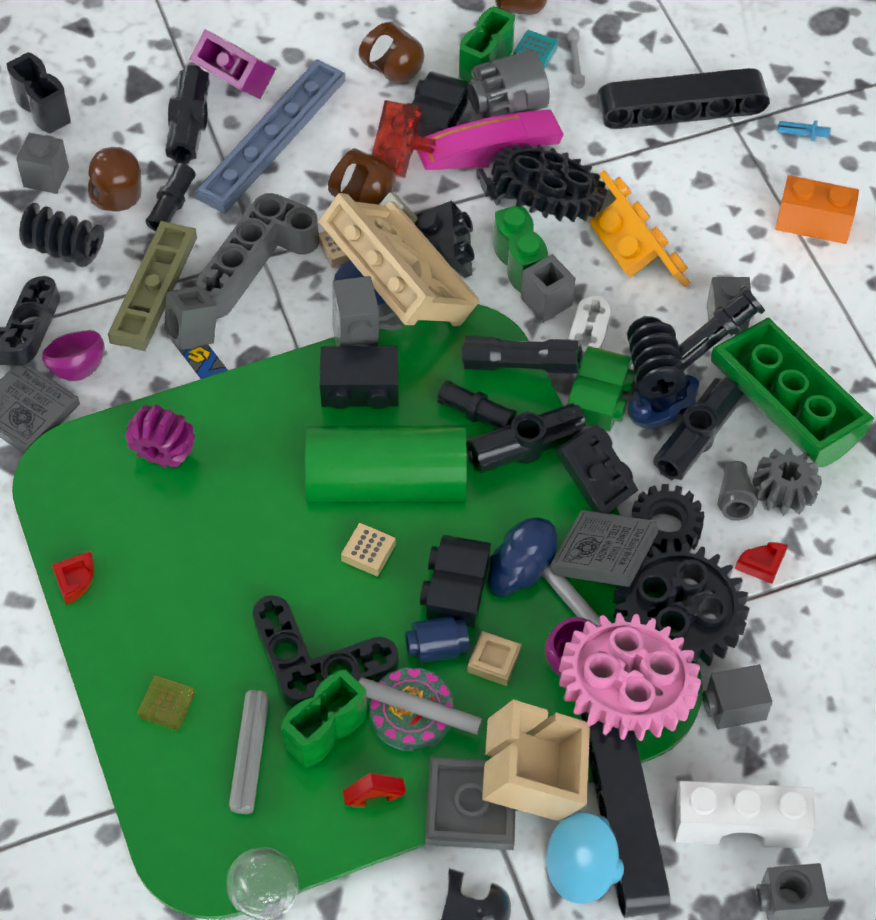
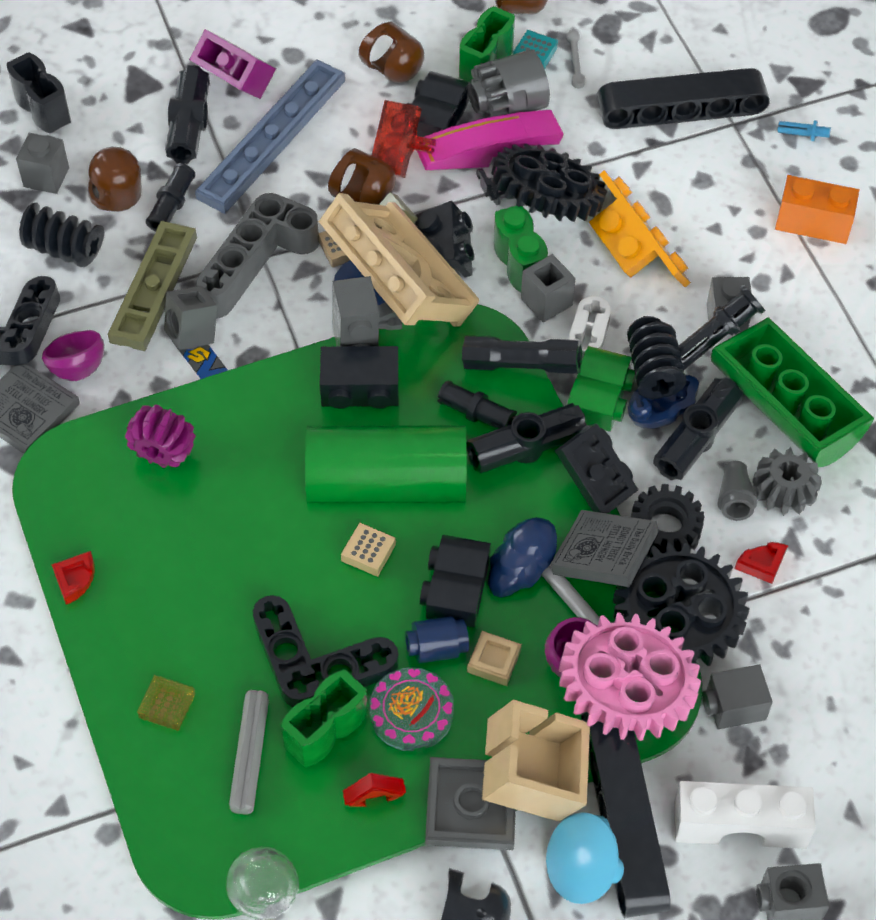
(422, 706): light grey bar -> none

